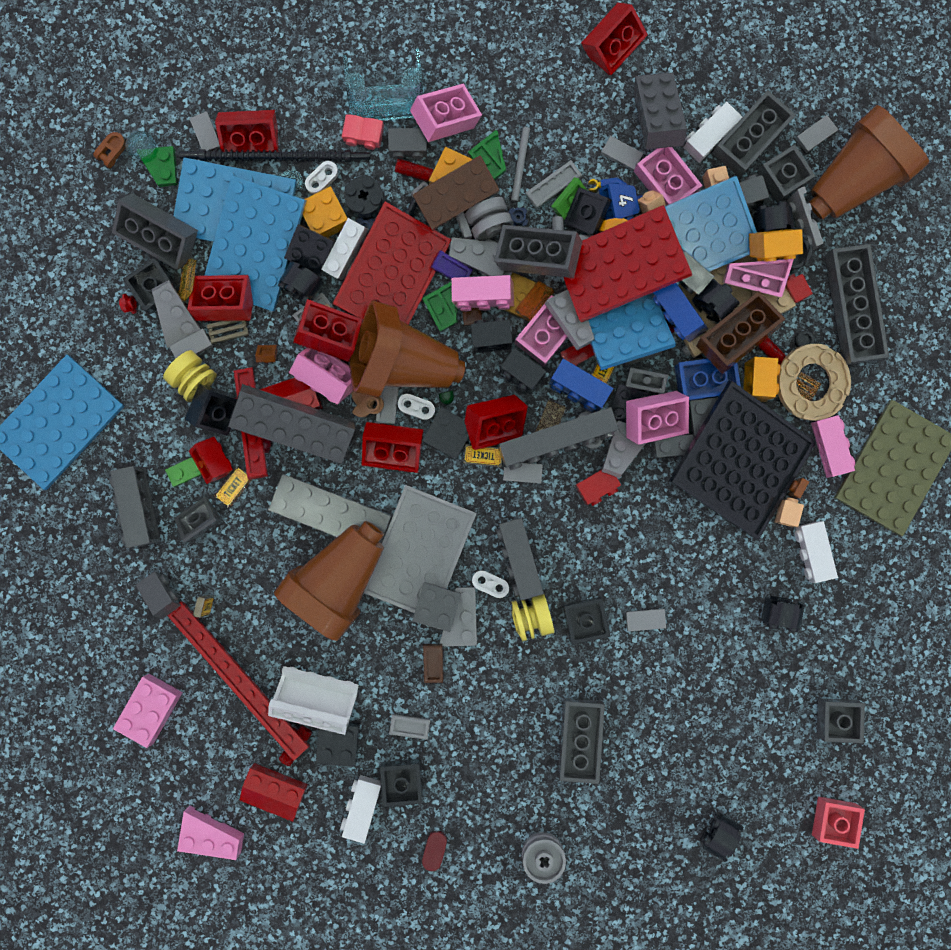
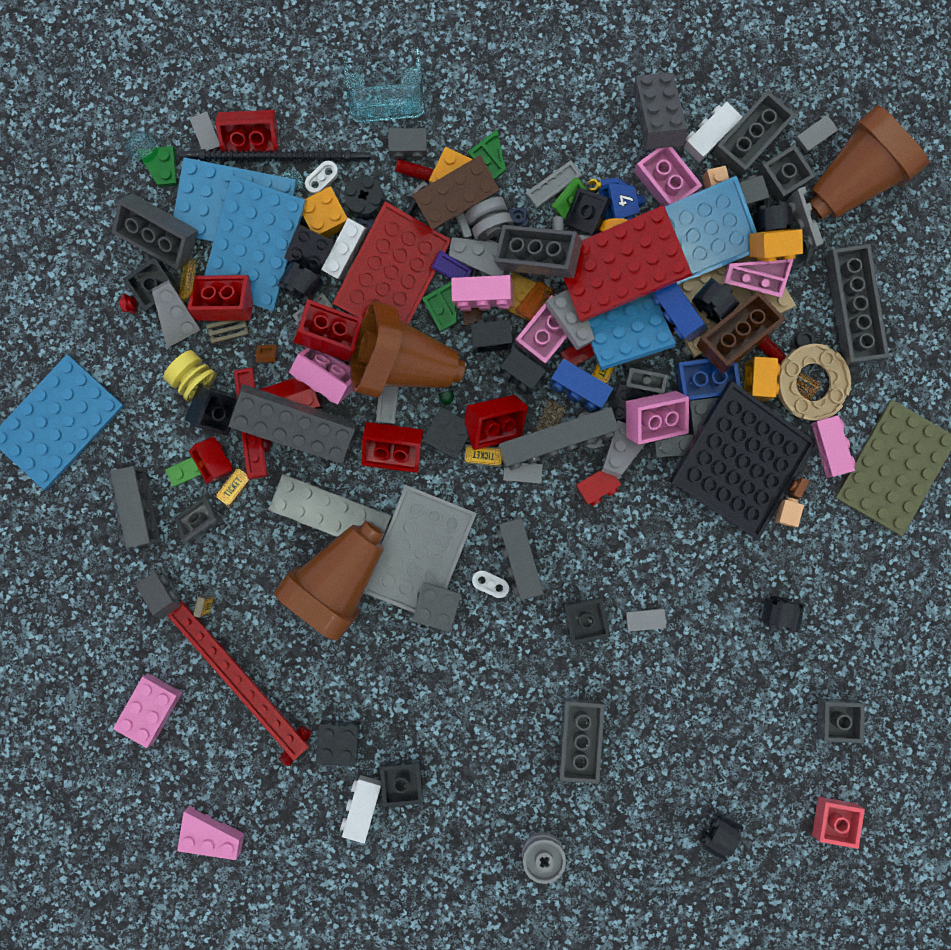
(115, 143): dark orange plate -> none
(196, 342): light grey tile -> none
(272, 792): red slope -> none
(314, 700): white panel -> none
(362, 131): coral brick -> none
(365, 404): medium nougat plate -> none
(409, 726): light grey tile -> none
(416, 407): white plate -> none
(433, 663): reddish brown tile -> none
(434, 851): dark red tile -> none
(445, 112): bright pink brick -> none
(464, 625): light grey wing -> none
(520, 164): light grey bar -> none
(532, 617): light yellow wheel -> none
(615, 37): red slope -> none
(621, 153): light grey tile -> none
(651, 201): light nougat brick -> none
(700, 278): brick -> none
(798, 288): red brick -> none
(816, 552): white brick -> none

